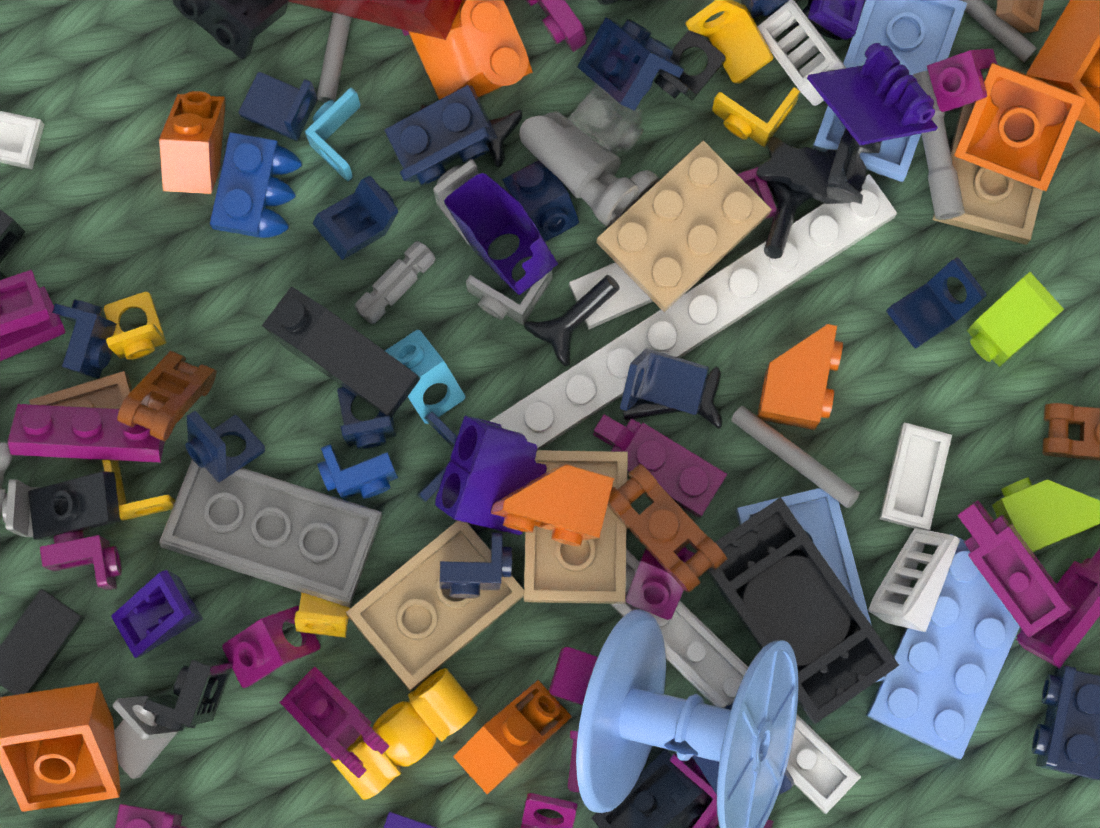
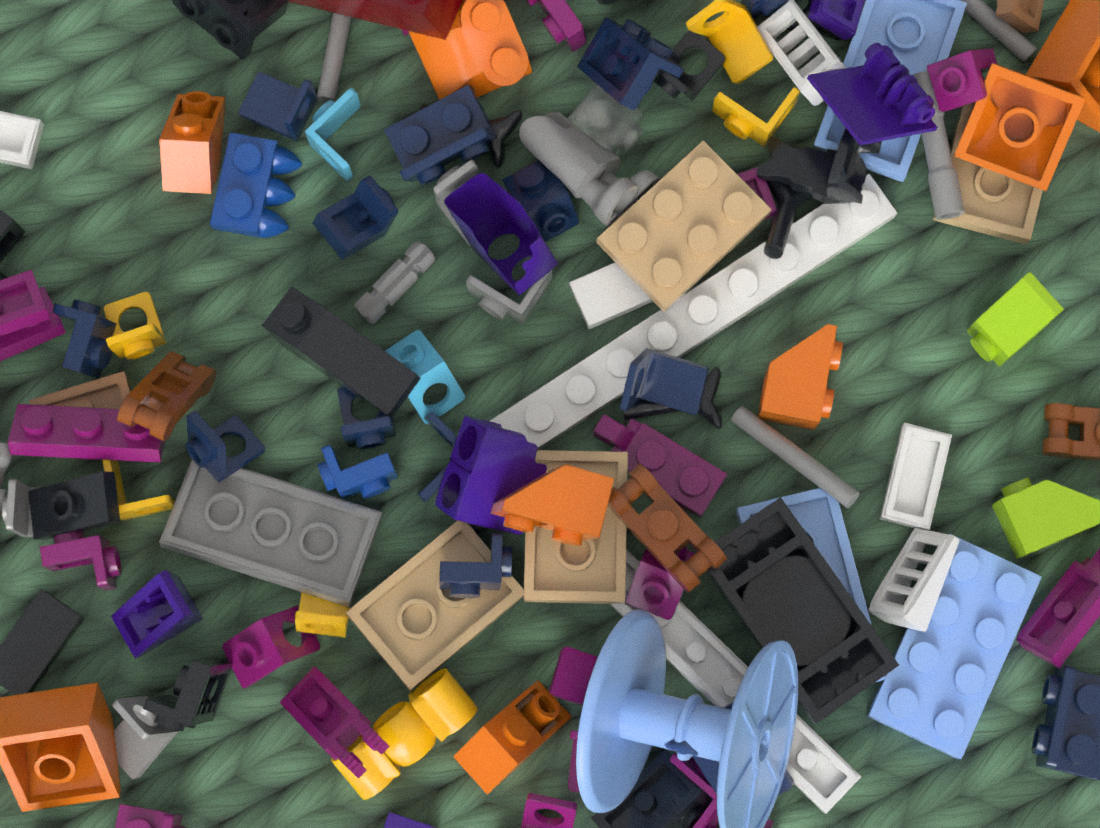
(560, 329): black piece -> none
(932, 307): dark blue bracket -> none
(1012, 570): magenta hinge -> none

